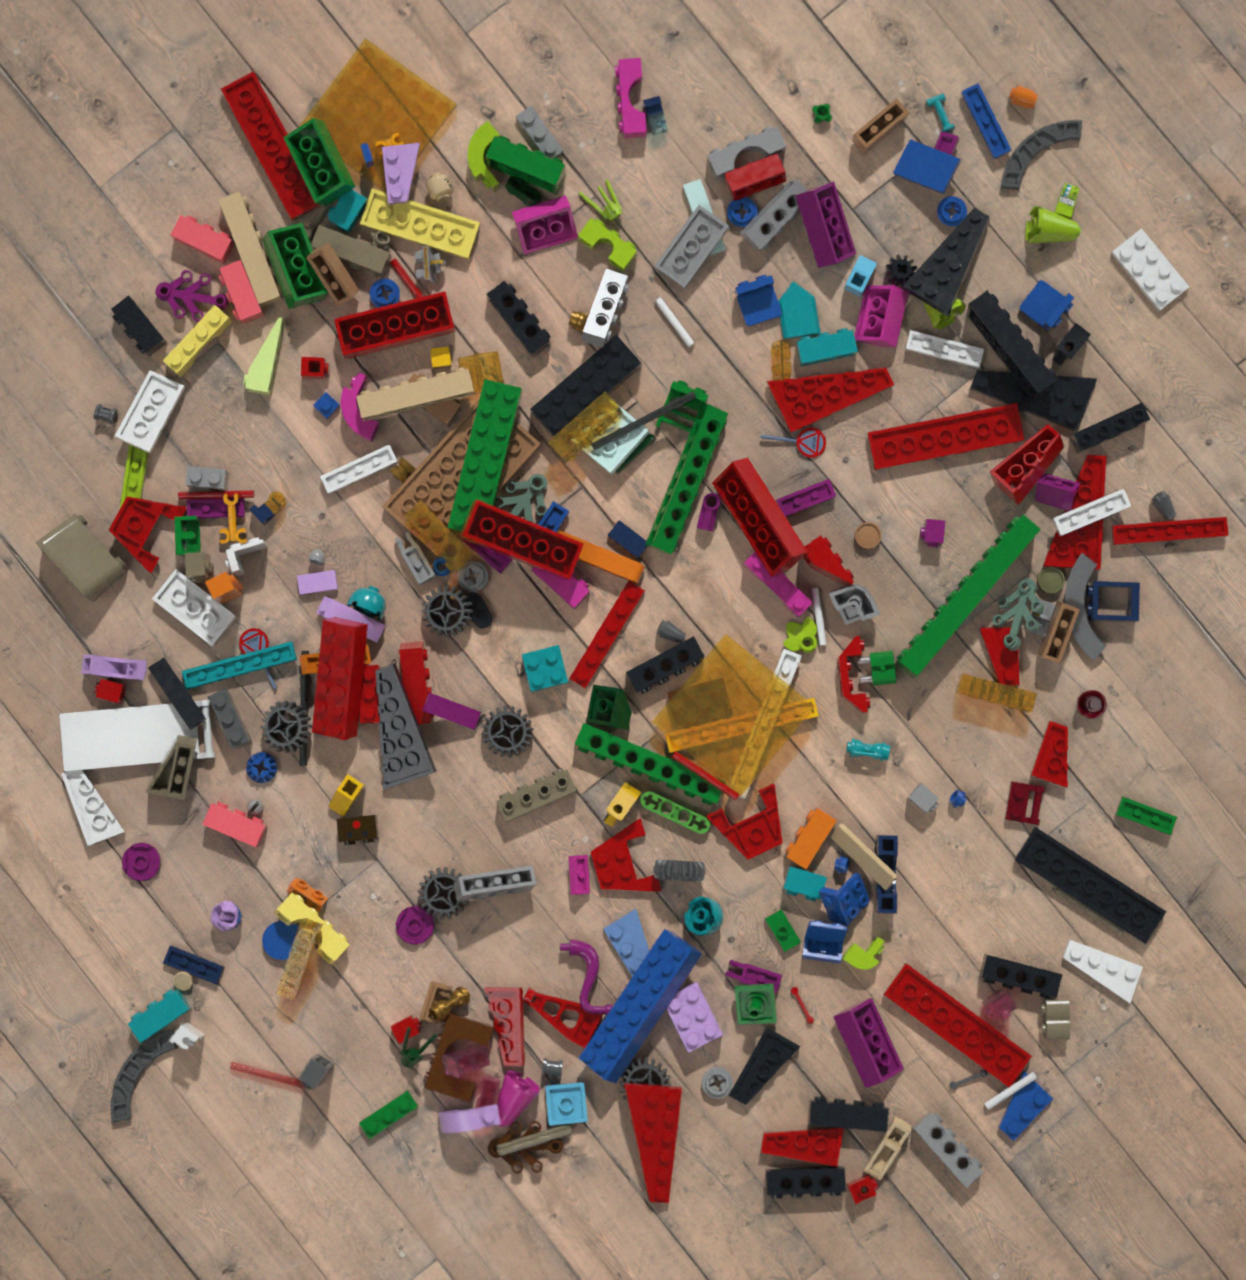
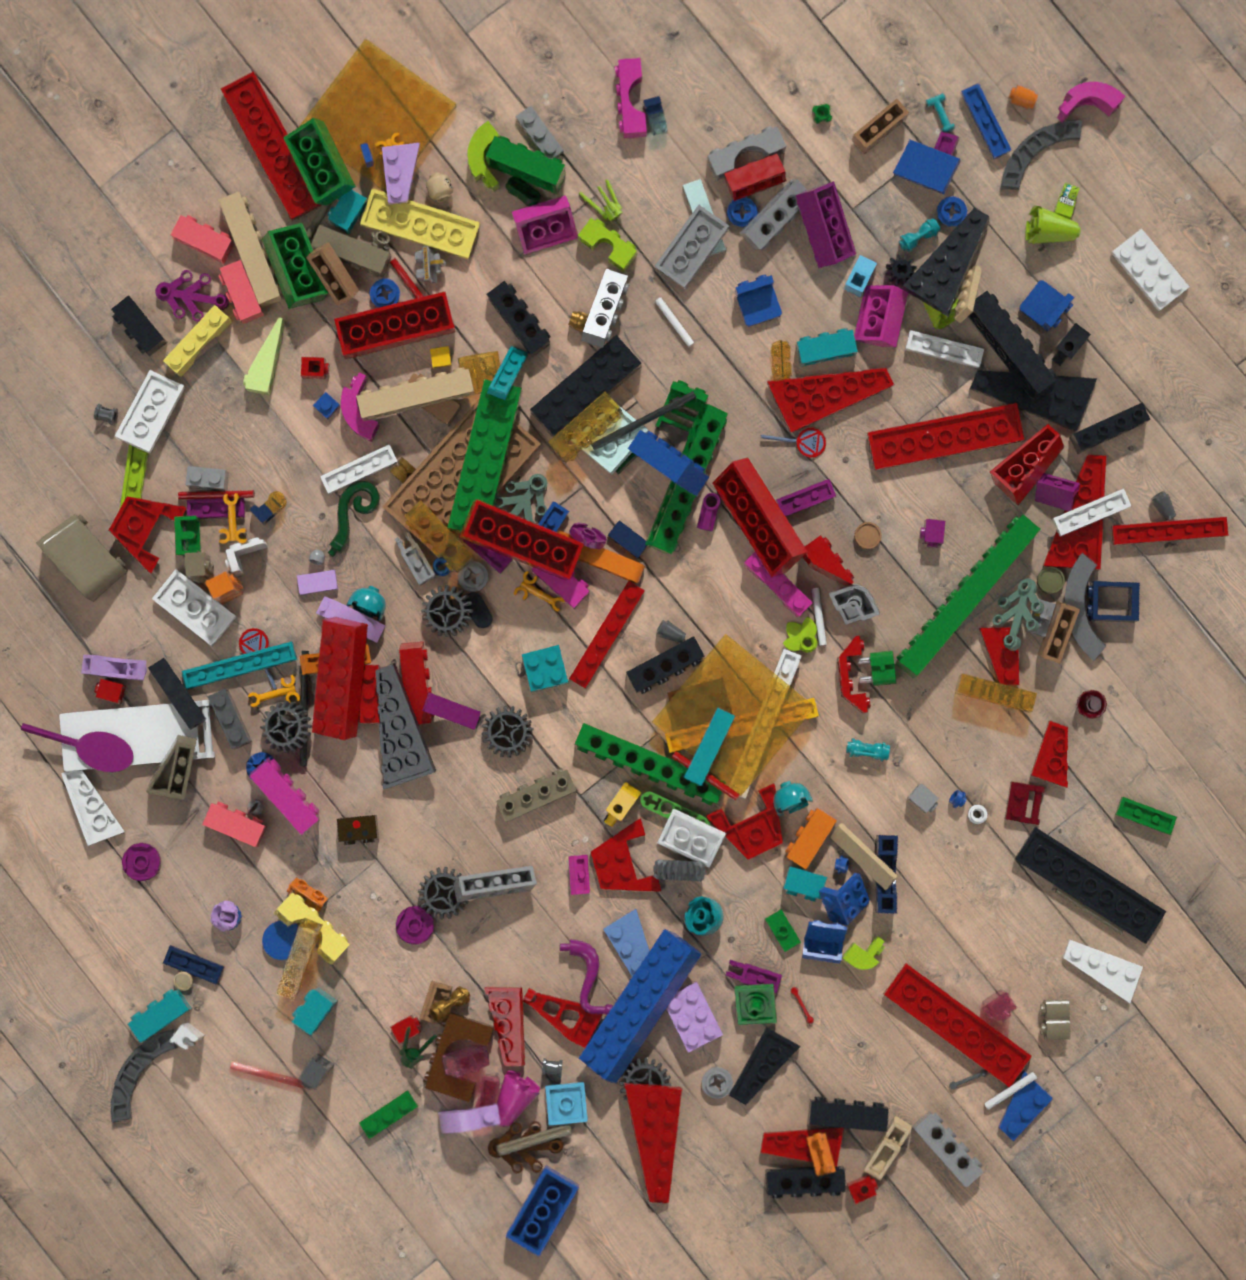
(96, 749): none -> magenta piece
(285, 796): none -> dark pink brick
(288, 690): none -> light orange bar
(314, 1010): none -> teal brick
(342, 536): none -> dark green plant
(346, 795): yellow slope -> none
(507, 372): none -> teal tile
(528, 586): none -> light orange bar
(542, 1210): none -> blue brick
(590, 537): none -> magenta tile
(609, 707): dark green slope -> none
(669, 461): none -> blue brick
(691, 838): none -> white tile
(709, 746): none -> teal tile
(791, 798): none -> teal cylinder
(799, 313): teal tile -> none
(821, 1154): none -> orange hinge
(868, 1043): magenta slope -> none
(927, 230): none -> teal piece
(968, 294): none -> tan plate
(982, 818): none -> white plate
(1051, 979): black brick -> none
(1091, 93): none -> dark pink arch

